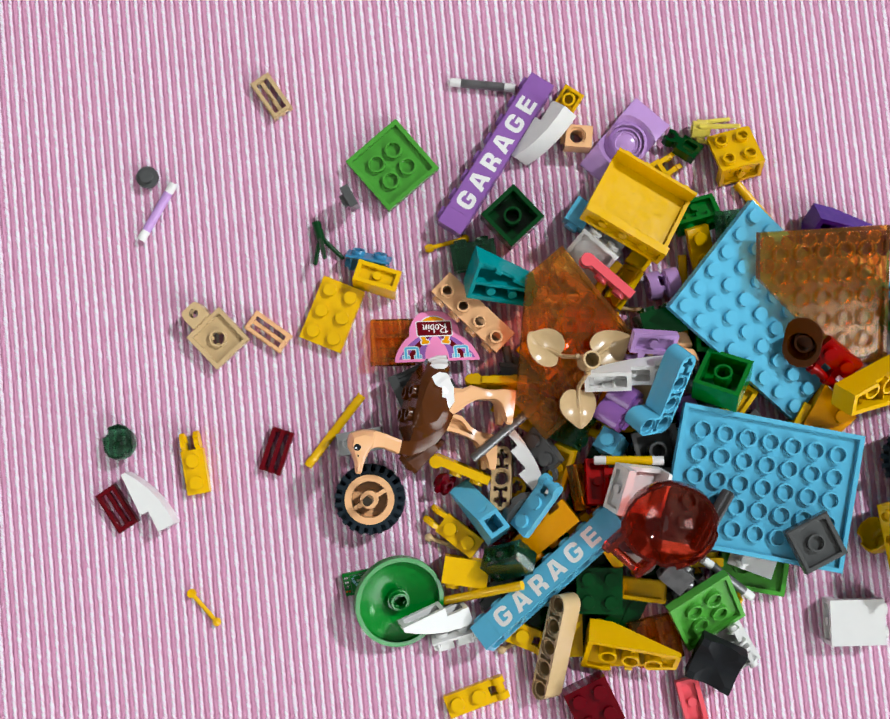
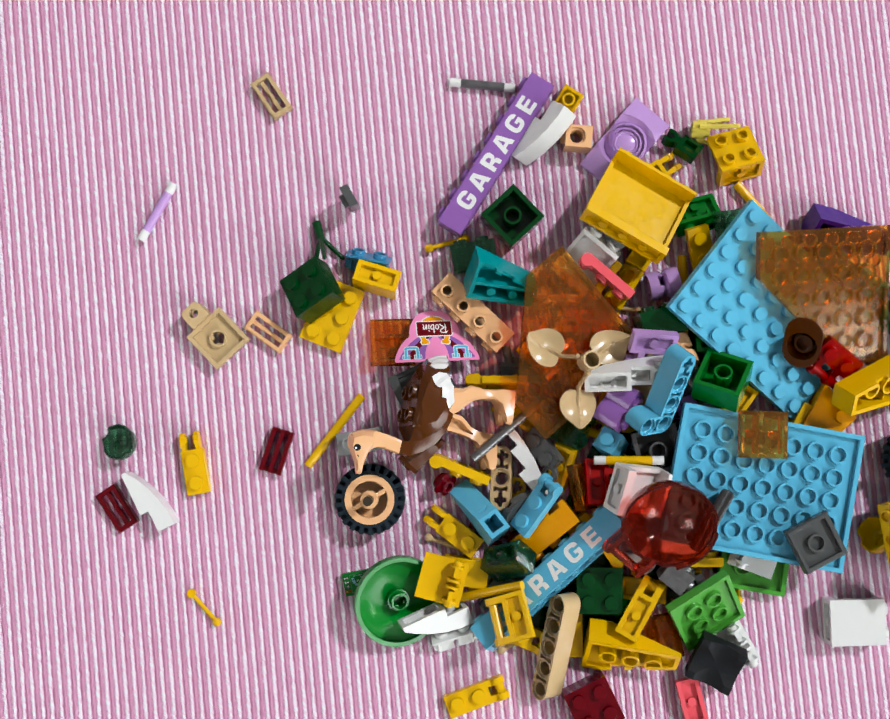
(147, 177): dark grey plate -> none
(312, 290): none -> dark green brick
(392, 165): bright green plate -> none
(442, 579): none -> yellow hinge
(516, 616): none -> yellow plate
(572, 219): medium azure brick -> none
(639, 609): none -> yellow plate
(739, 587): bar -> none
(762, 434): none -> clear orange slope

